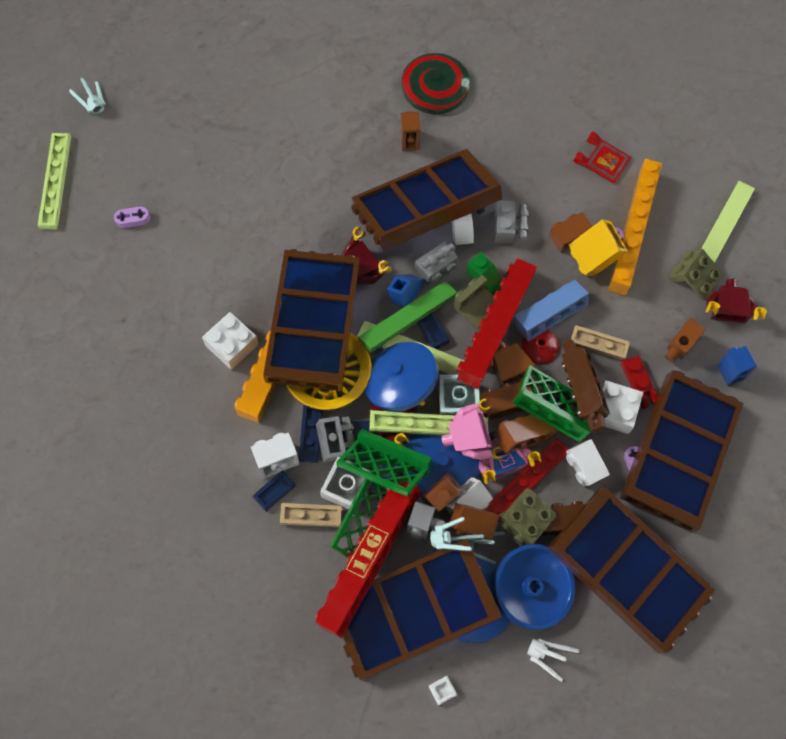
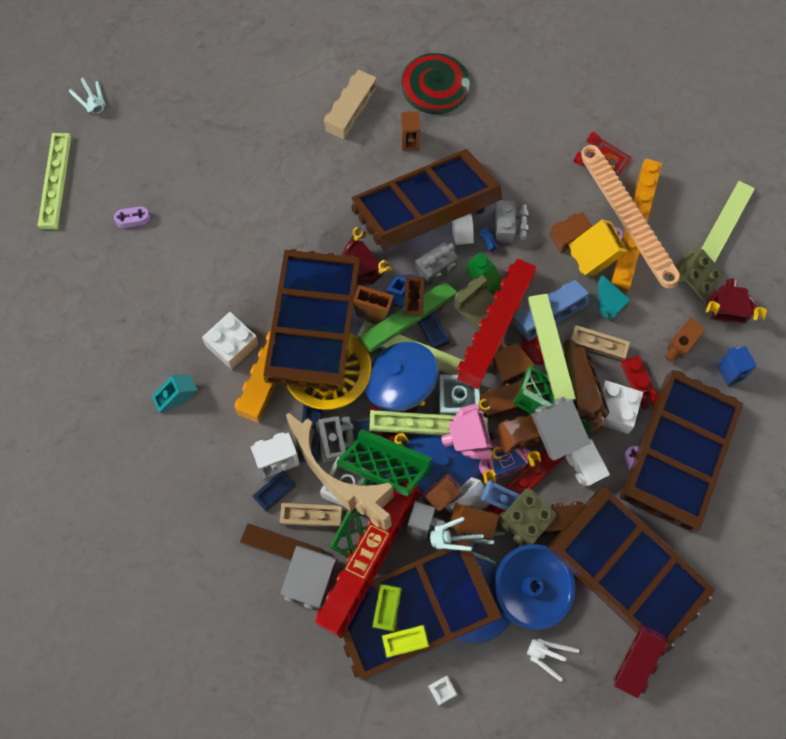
(174, 392): none -> teal slope
(273, 542): none -> reddish brown tile
(308, 577): none -> light grey brick
(350, 104): none -> tan brick
(366, 499): none -> tan slope
(371, 304): none -> dark orange torso
(387, 607): none -> lime tile
(405, 641): none -> neon yellow tile
(414, 295): none -> reddish brown slope
(489, 240): none -> blue pin
(498, 496): none -> medium blue plate
(551, 347): none -> yellowish green tile
(560, 428): none -> light grey brick
(610, 299): none -> teal slope
(630, 217): none -> light nougat gear
(640, 661): none -> dark red brick

